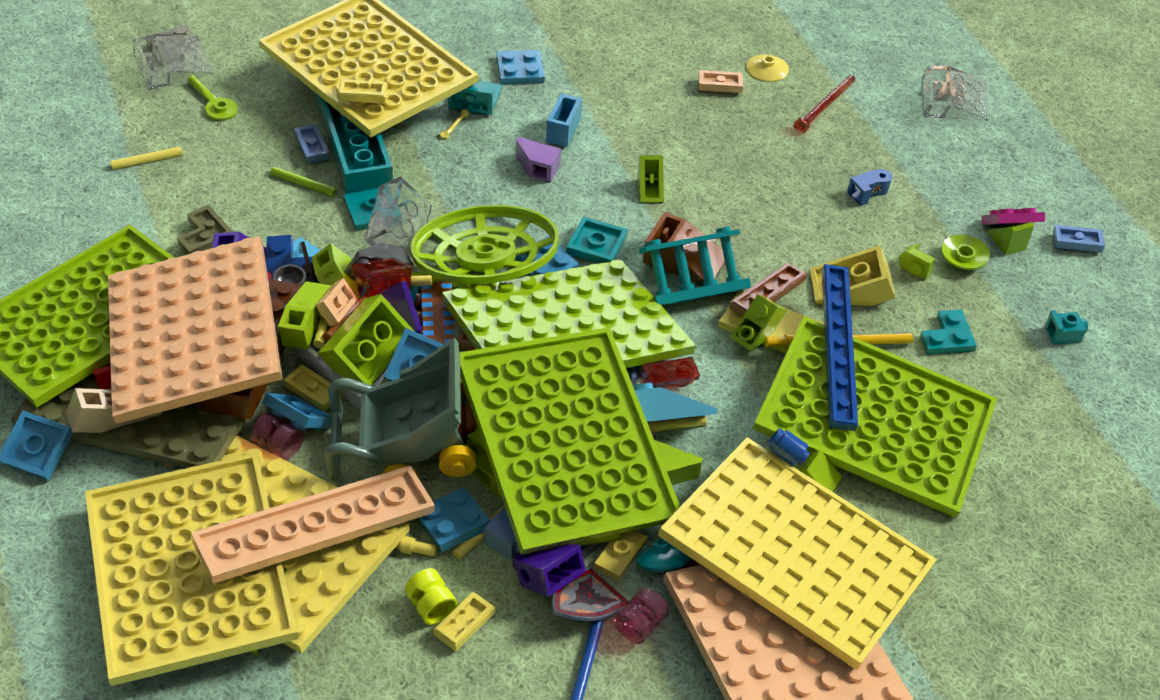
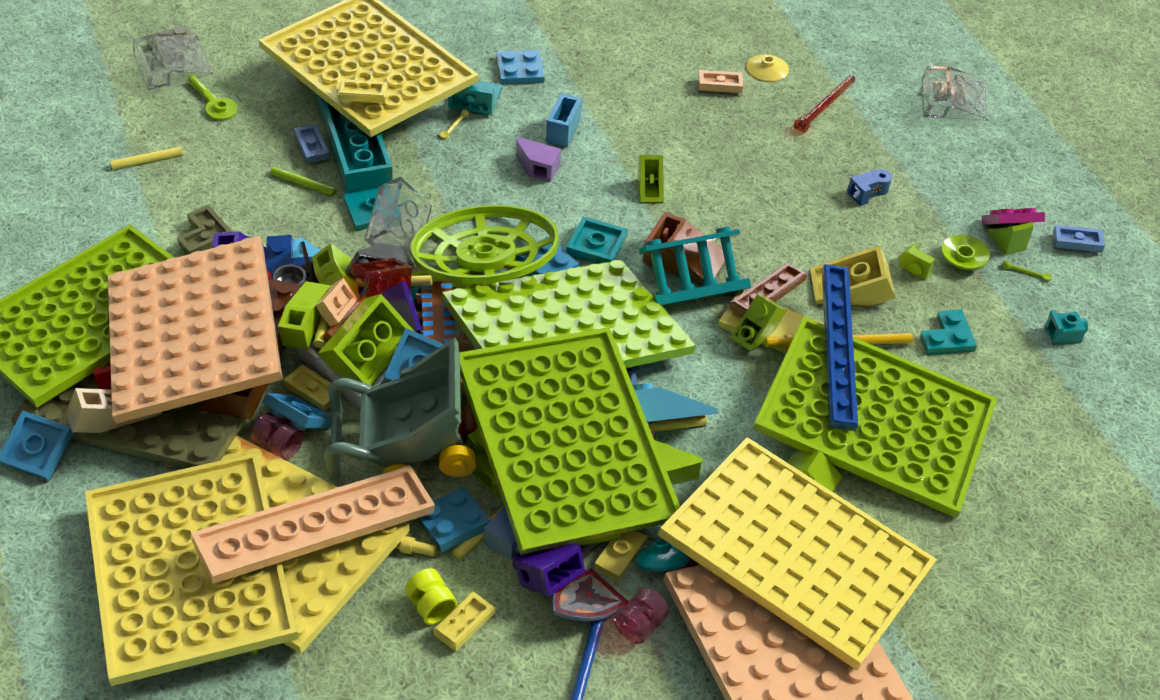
(670, 373): clear red bracket -> none
(788, 447): blue brick -> none
(1045, 276): none -> lime hinge

